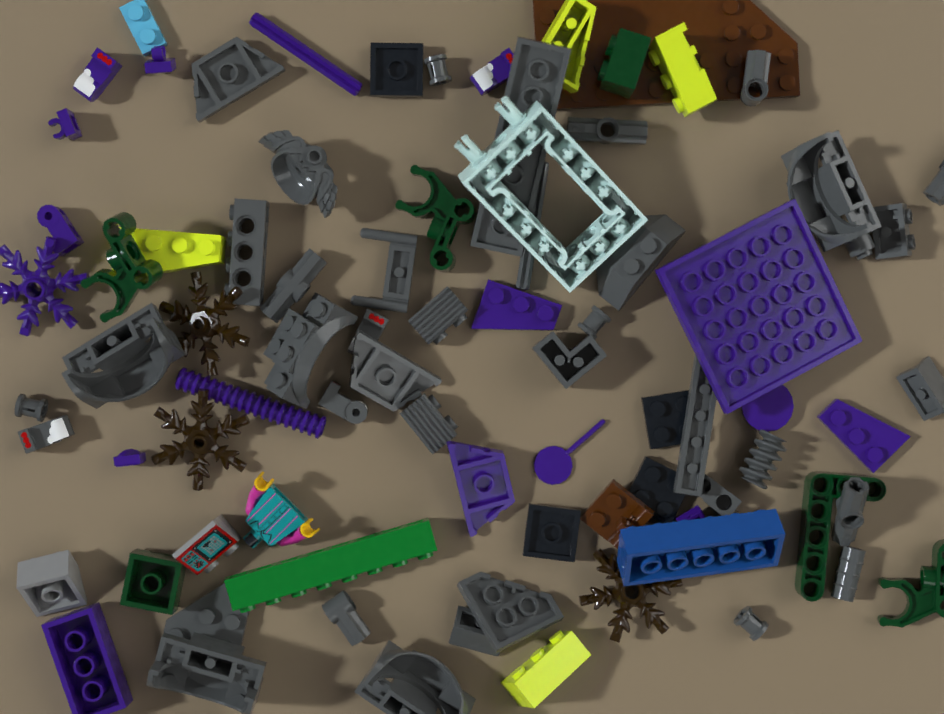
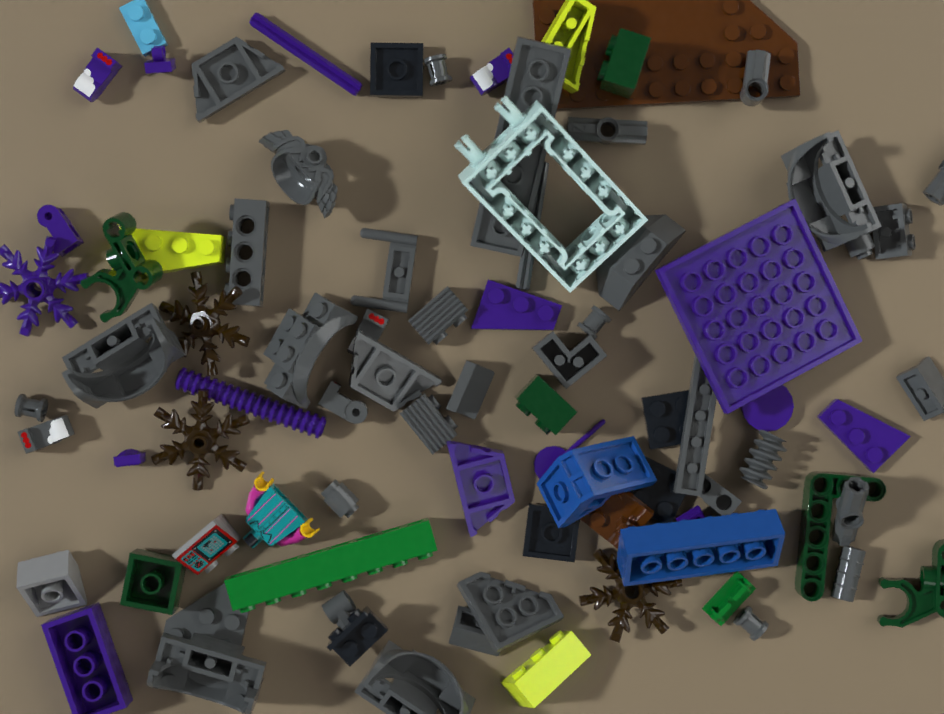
(68, 125): dark purple tile -> none
(293, 285): dark grey piece -> none
(340, 499): none -> dark grey brick
(357, 636): none -> black bracket
(446, 221): dark green piece -> none
(470, 390): none -> dark grey panel
(545, 404): none -> dark green brick
(590, 475): none -> blue bracket
(681, 71): neon yellow wedge -> none
(728, 598): none -> green hinge

